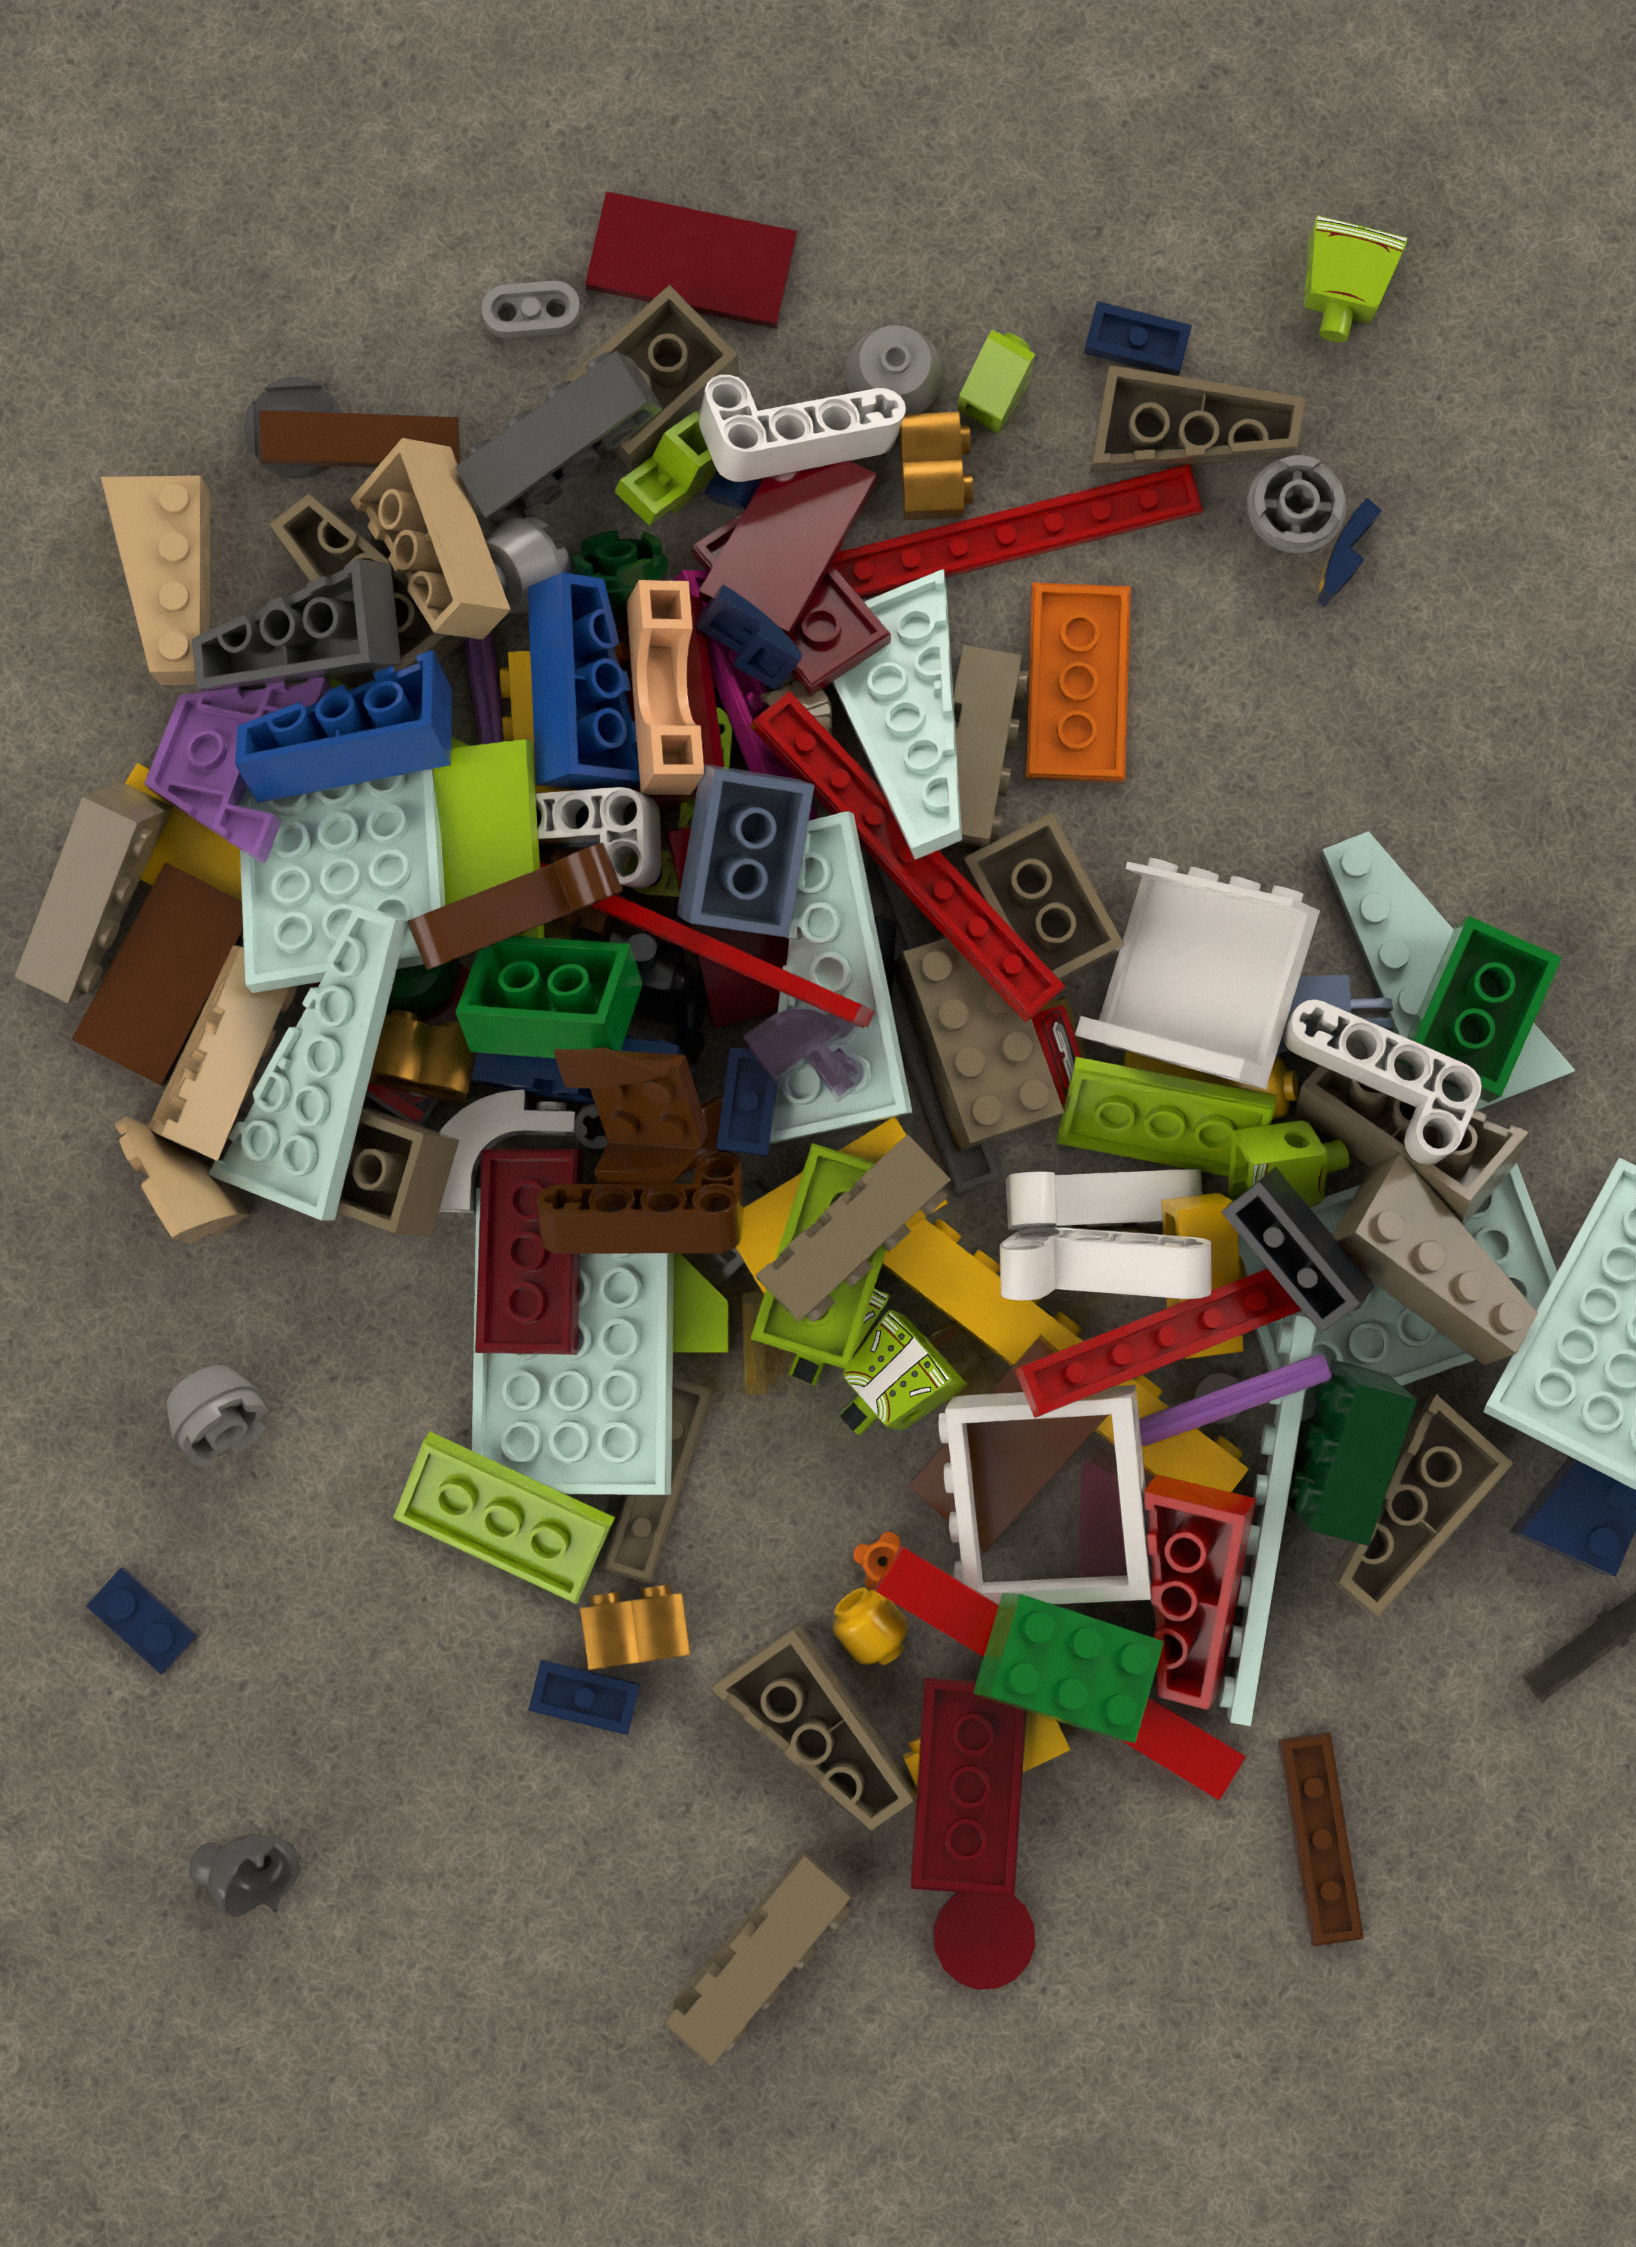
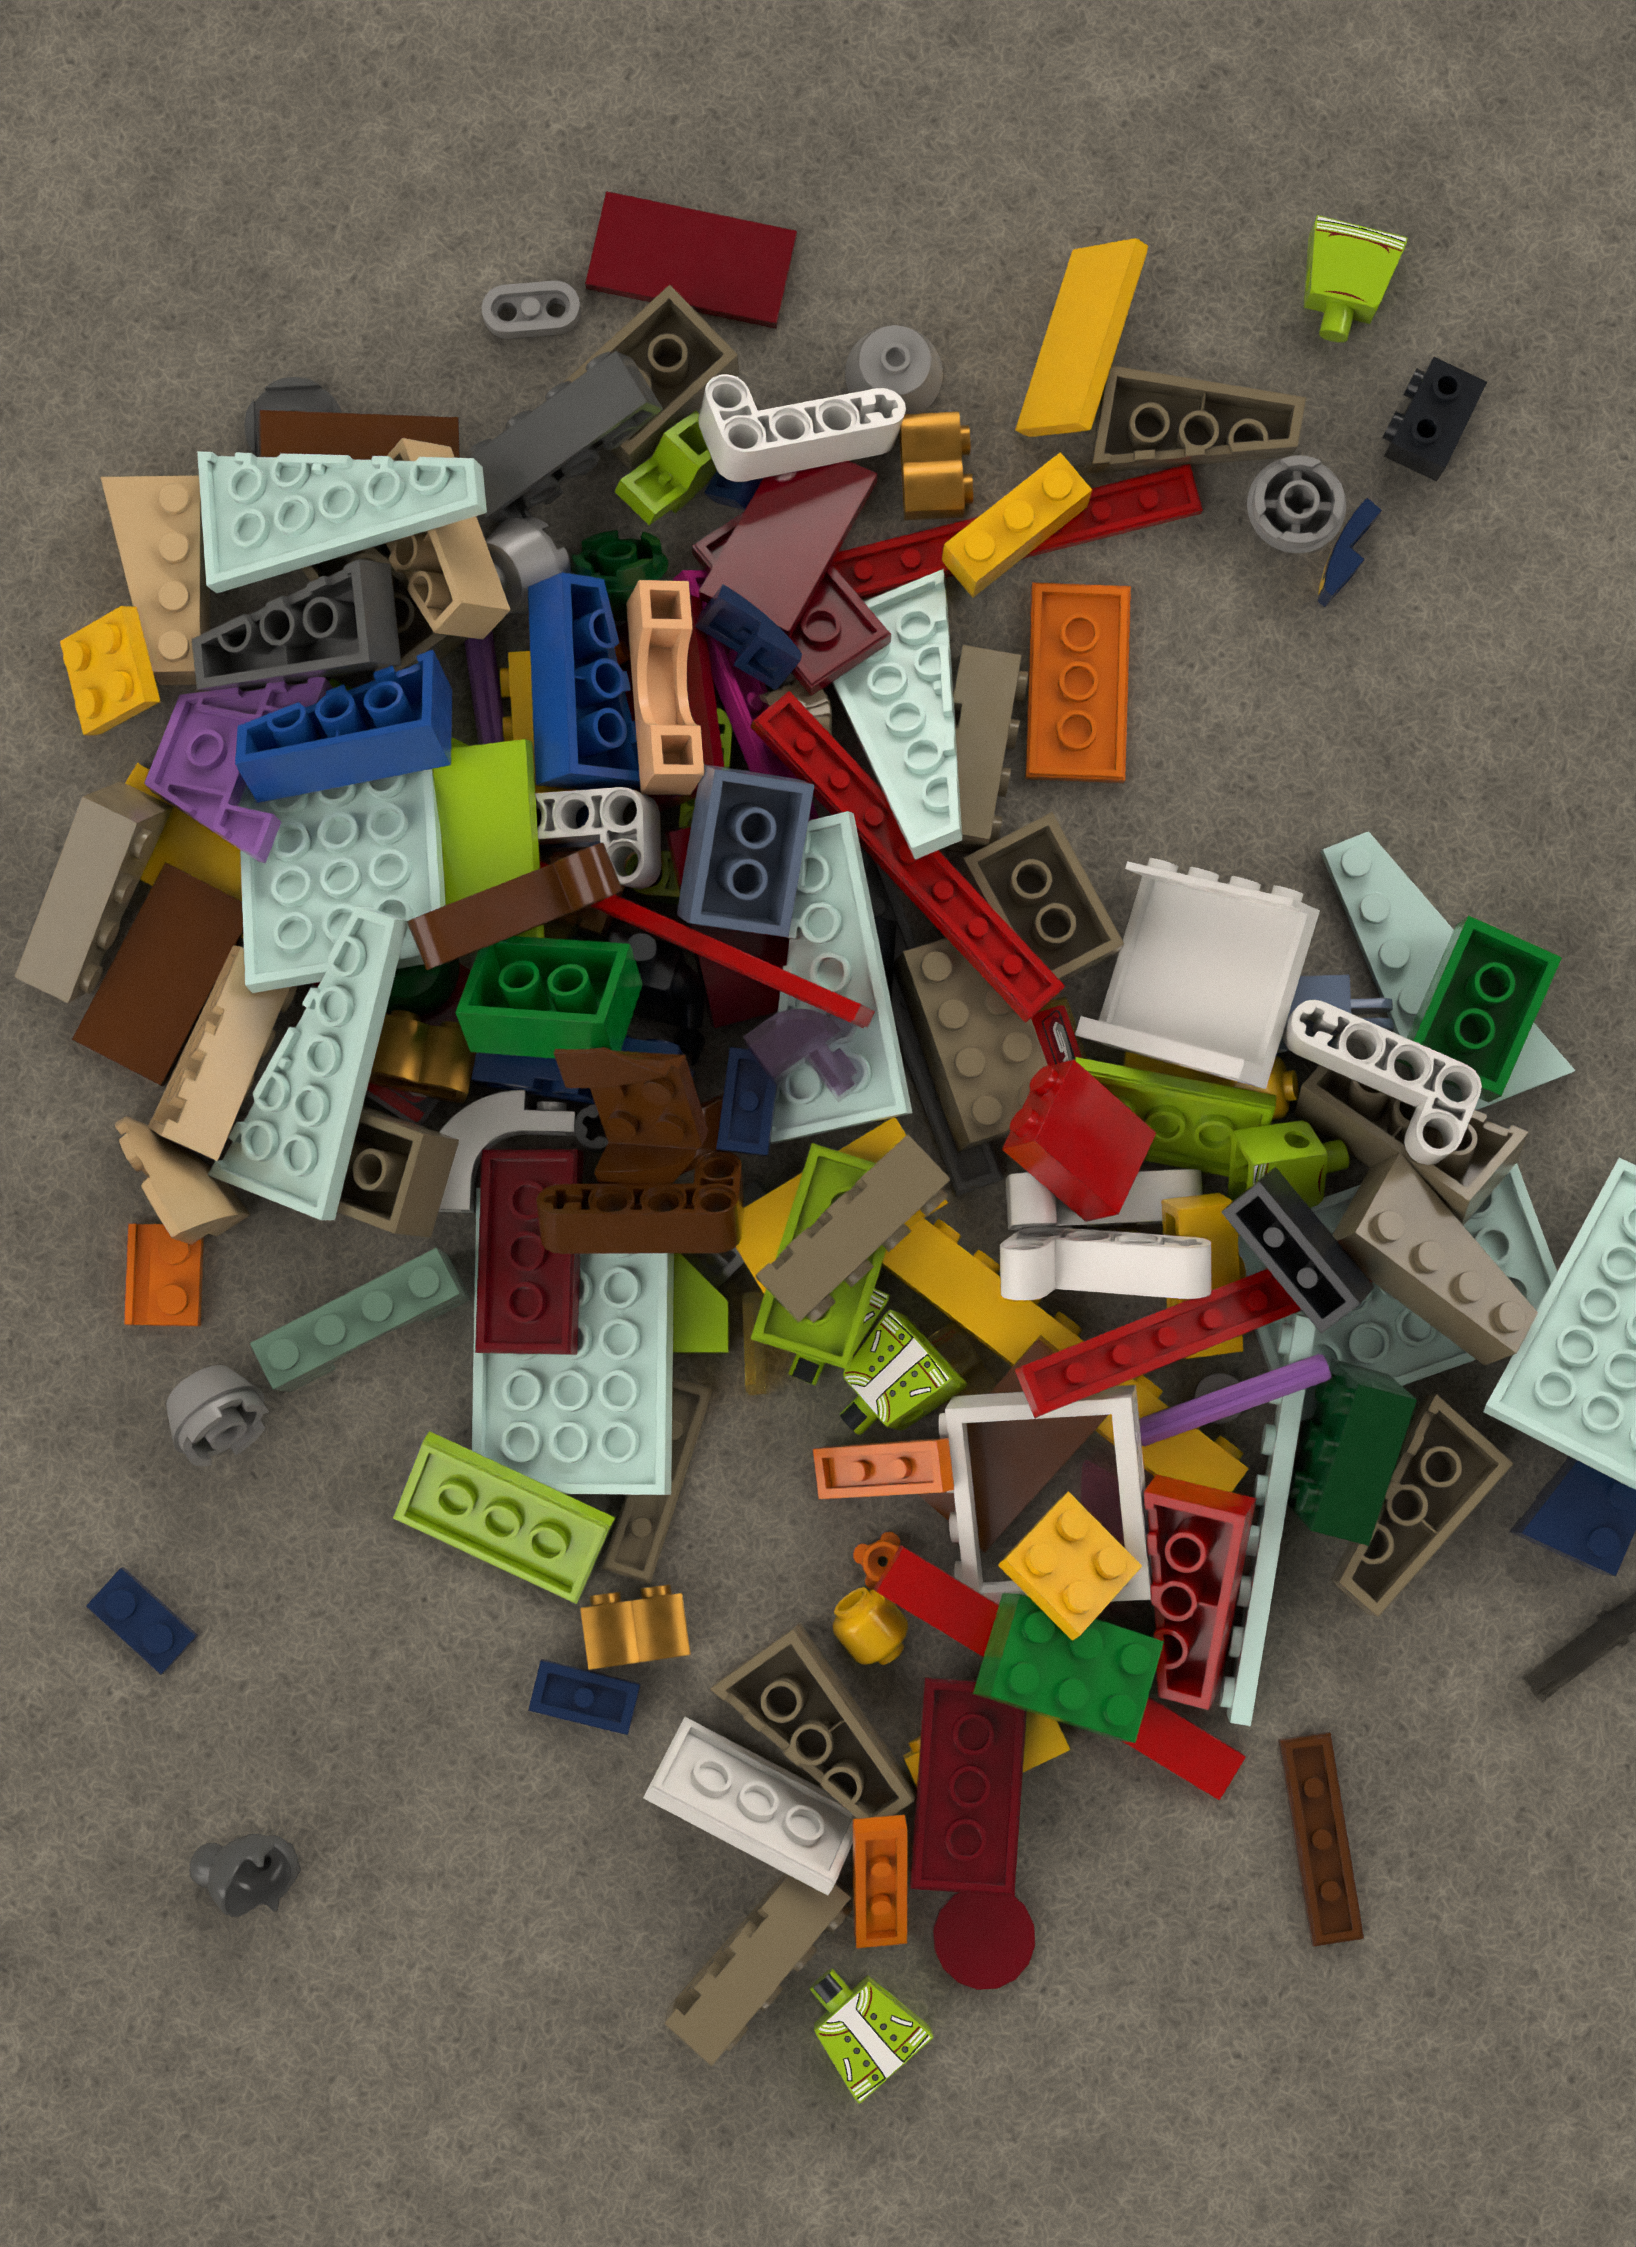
(110, 670): none -> yellow plate
(162, 1278): none -> orange plate
(315, 507): none -> light aqua wing
(321, 1337): none -> sand green arch
(753, 1805): none -> white tile
(866, 2031): none -> torso
(880, 1881): none -> orange plate
(883, 1469): none -> orange plate
(997, 380): lime slope -> none
(1016, 524): none -> yellow brick
(1070, 1566): none -> yellow plate
(1079, 1140): none -> red brick
(1082, 338): none -> yellow tile
(1137, 339): dark blue plate -> none
(1434, 418): none -> black brick

